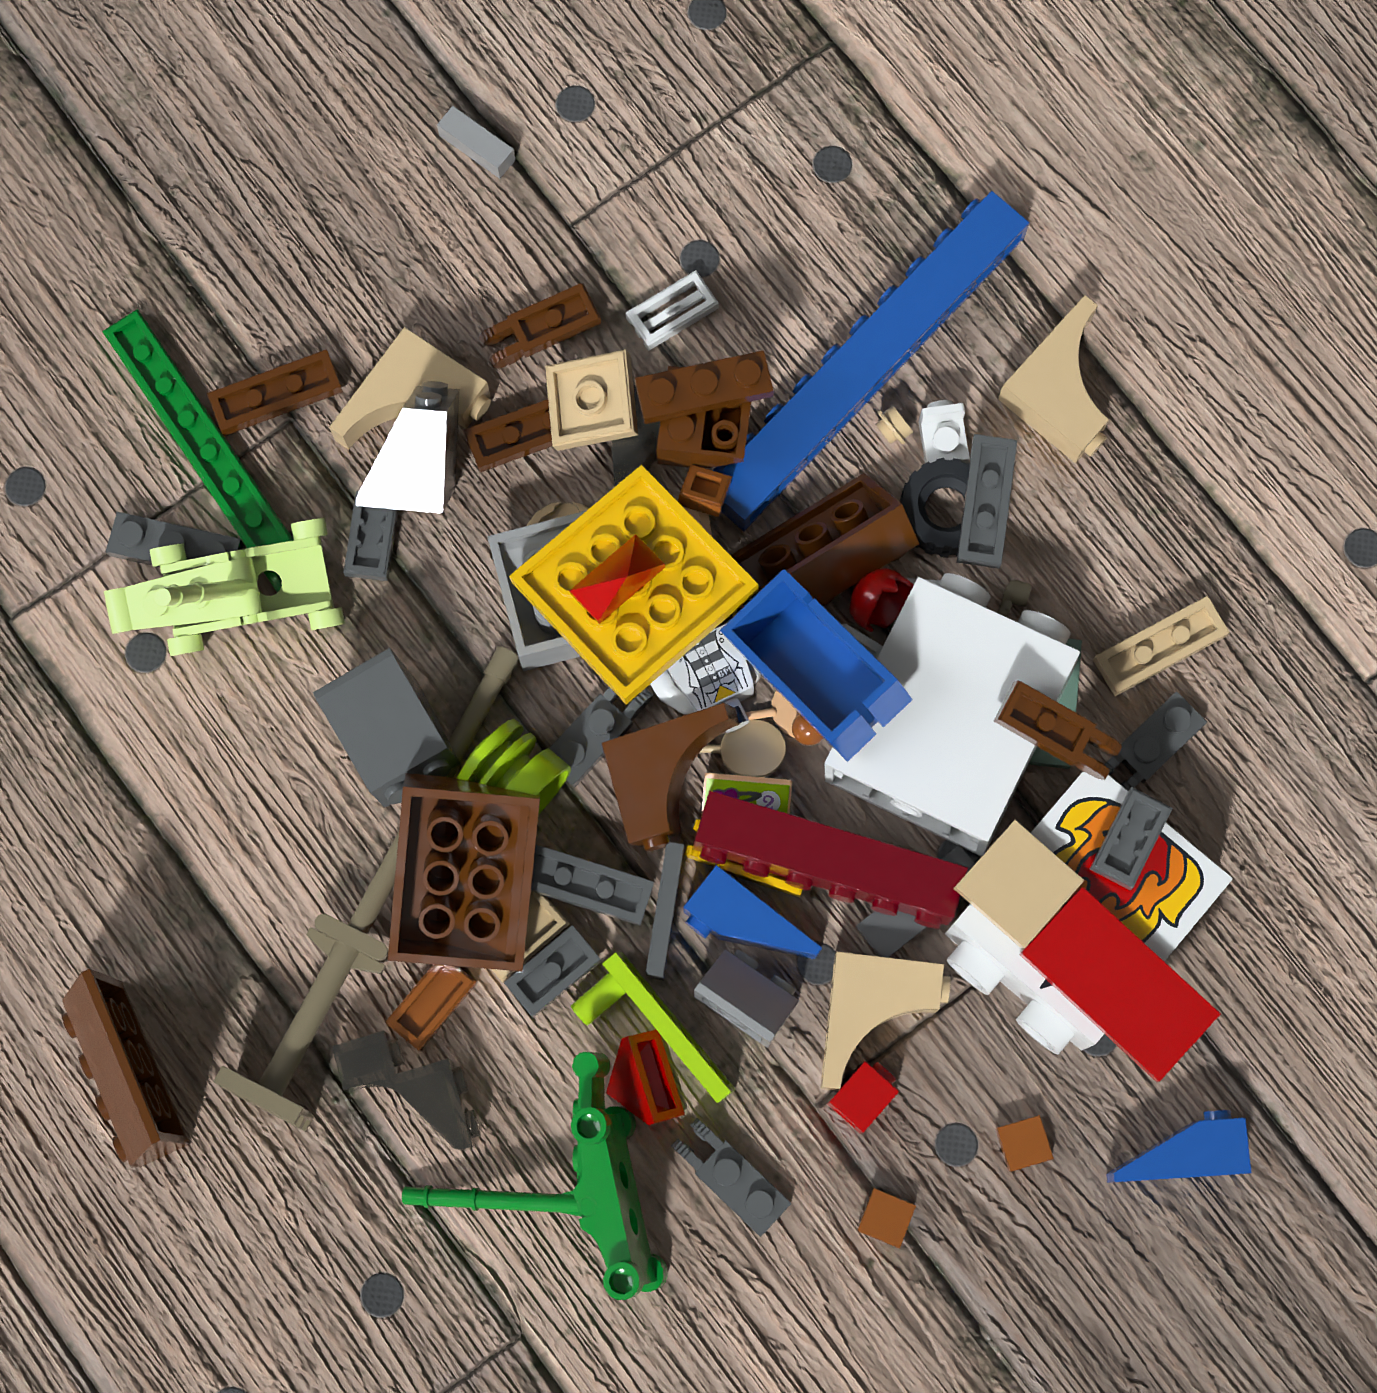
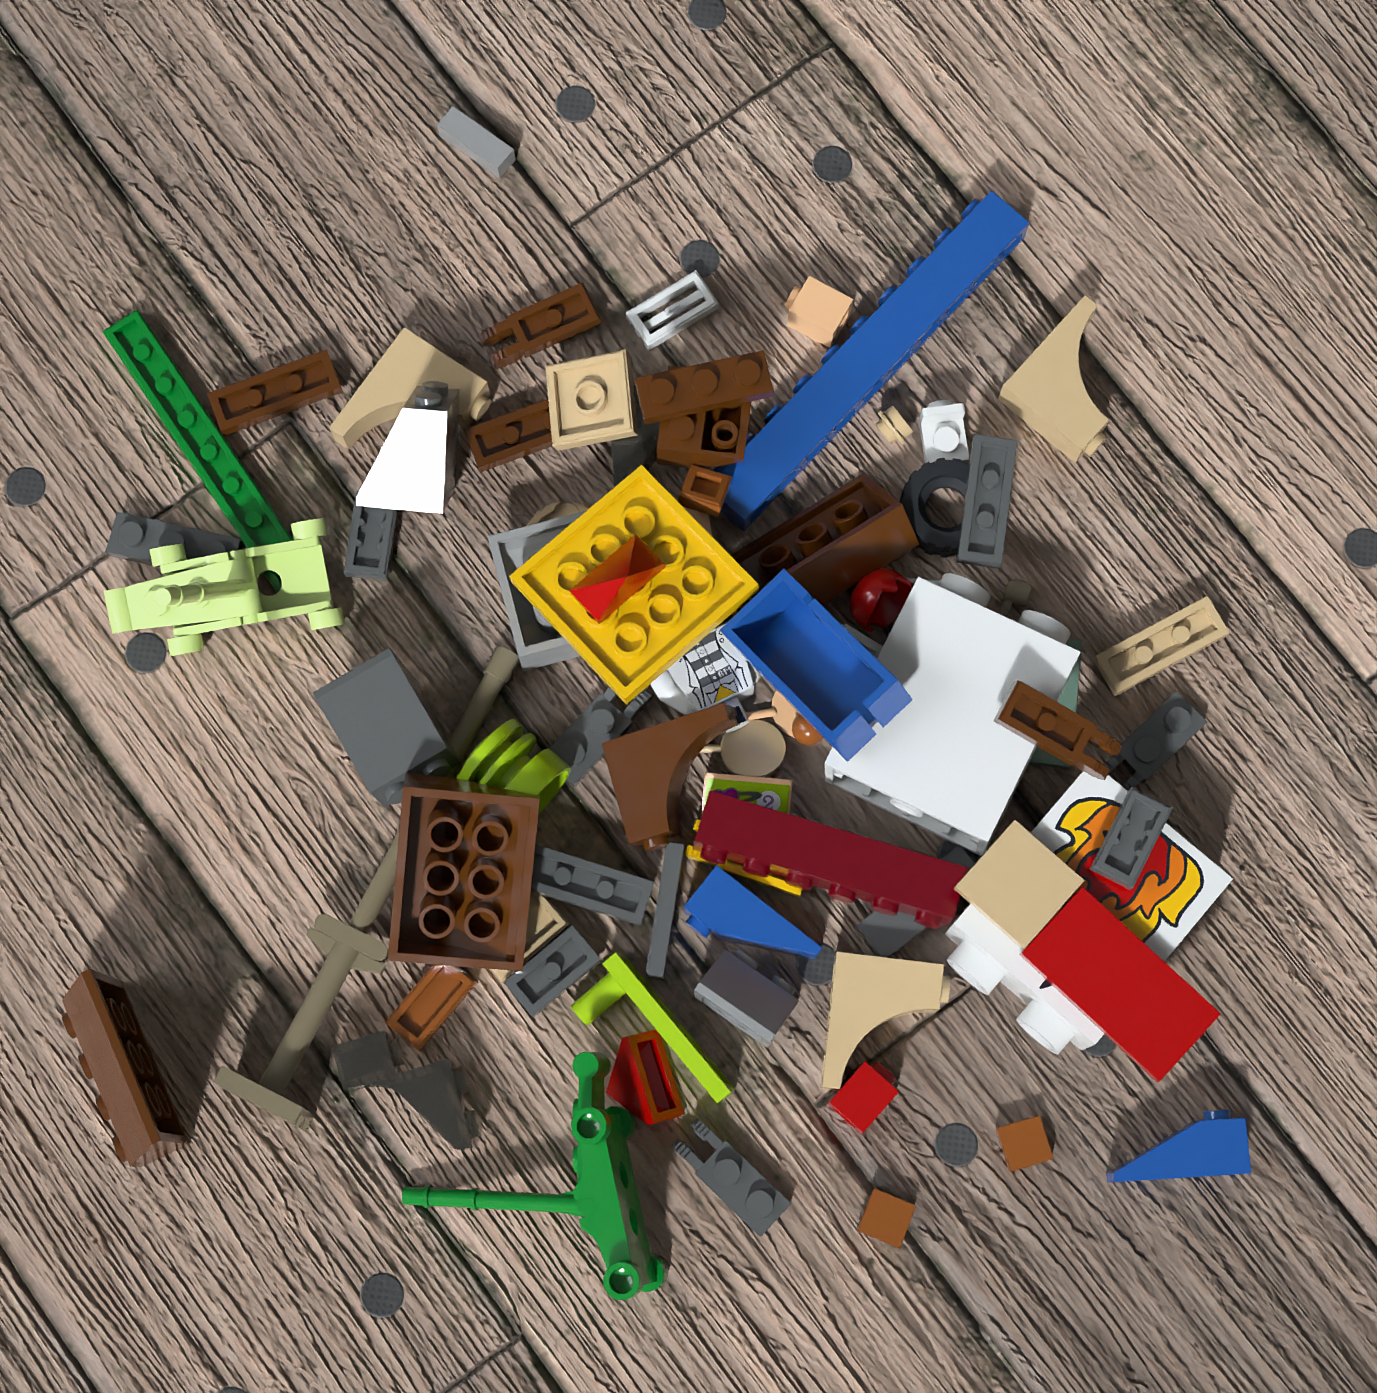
(818, 311): none -> light nougat brick

